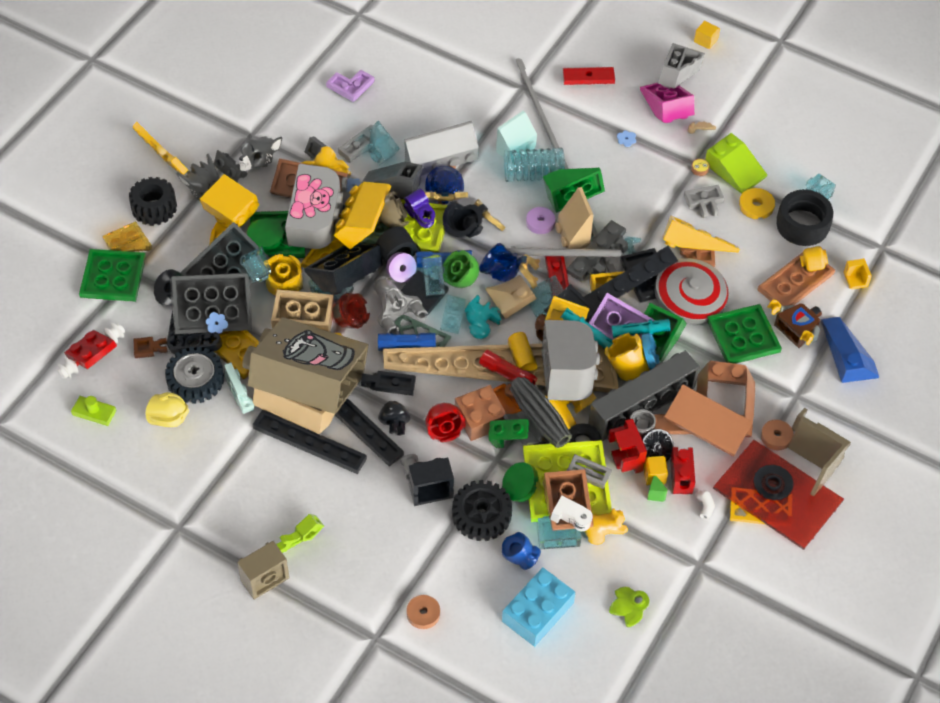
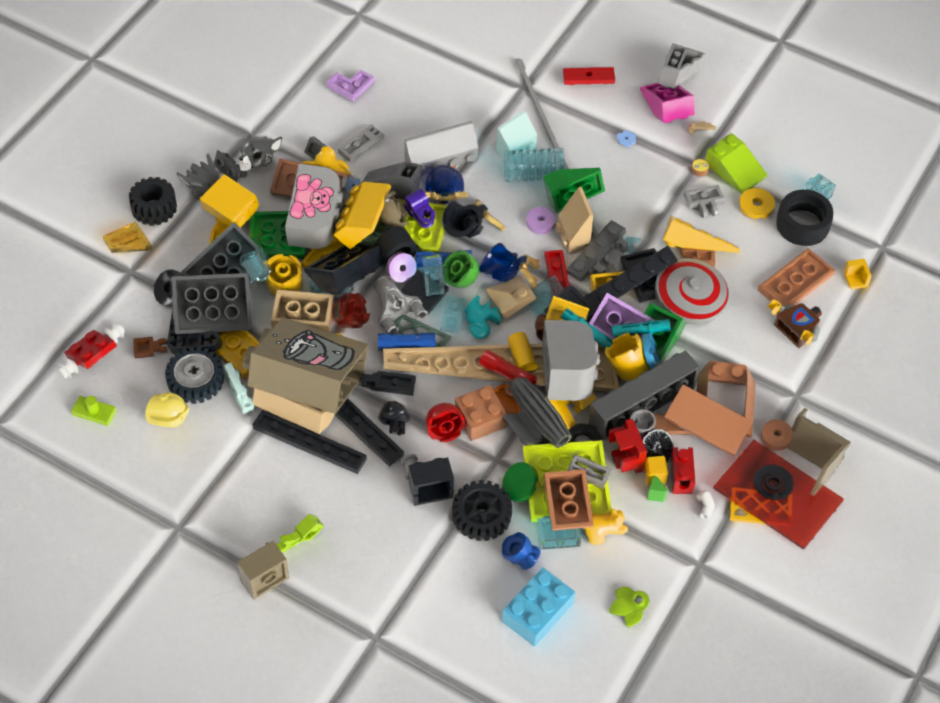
(112, 275): green plate -> none
(170, 159): yellow tile -> none
(212, 327): light blue plant -> none
(266, 233): green tile -> none
(381, 144): clear light blue slope -> none
(420, 603): nougat piece -> none
(507, 430): green bracket -> none
(567, 252): light grey bar -> none
(572, 513): white leg -> none
(706, 34): yellow piece -> none
(744, 334): green plate -> none
(814, 258): yellow head -> none
(848, 354): blue wedge -> none

